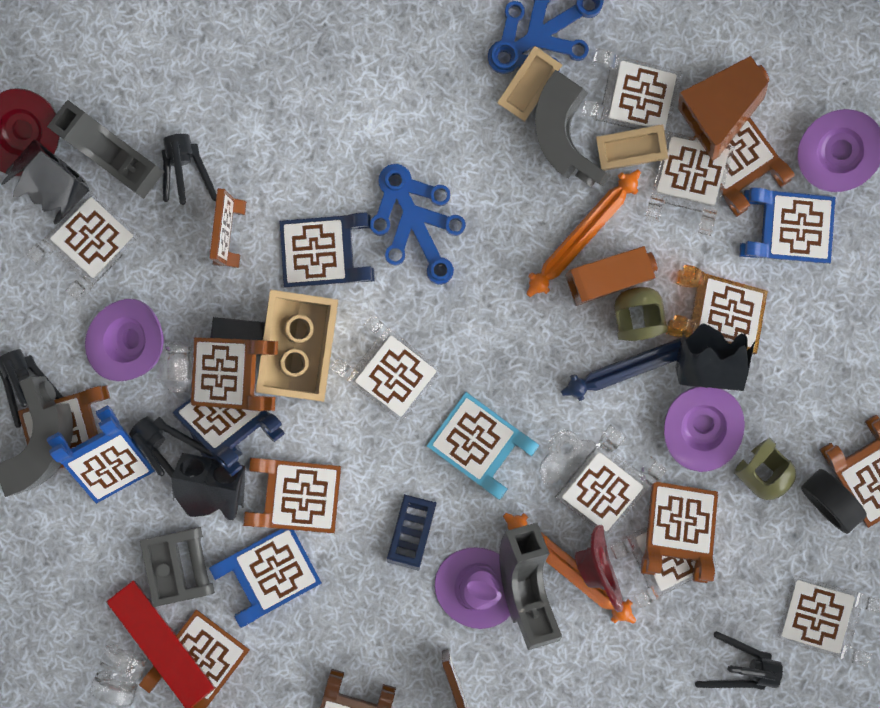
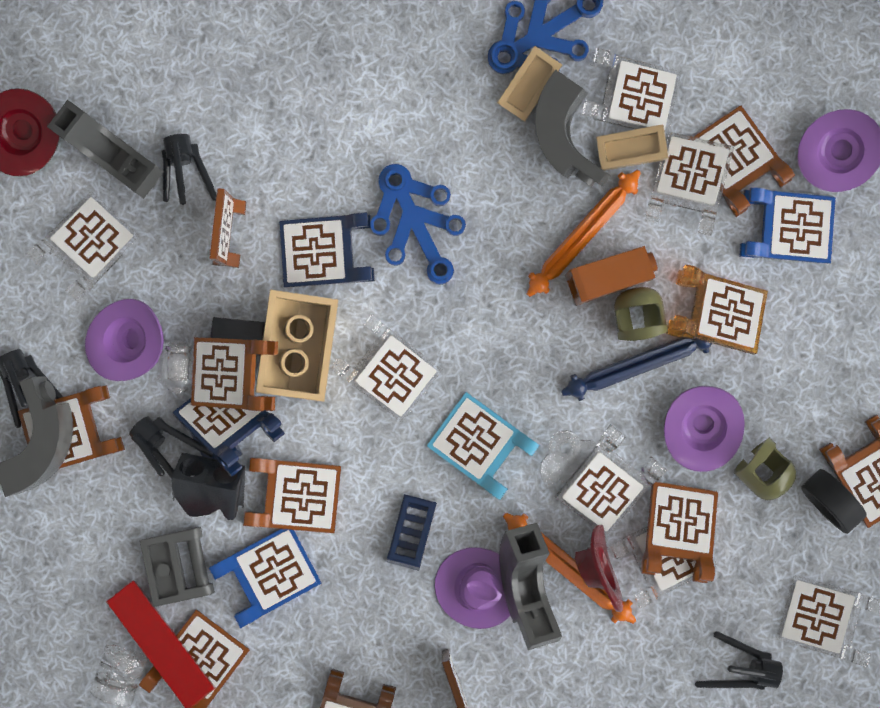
(47, 180): black piece -> none
(104, 461): flag -> none
(711, 362): black piece -> none
(723, 103): dark orange slope -> none

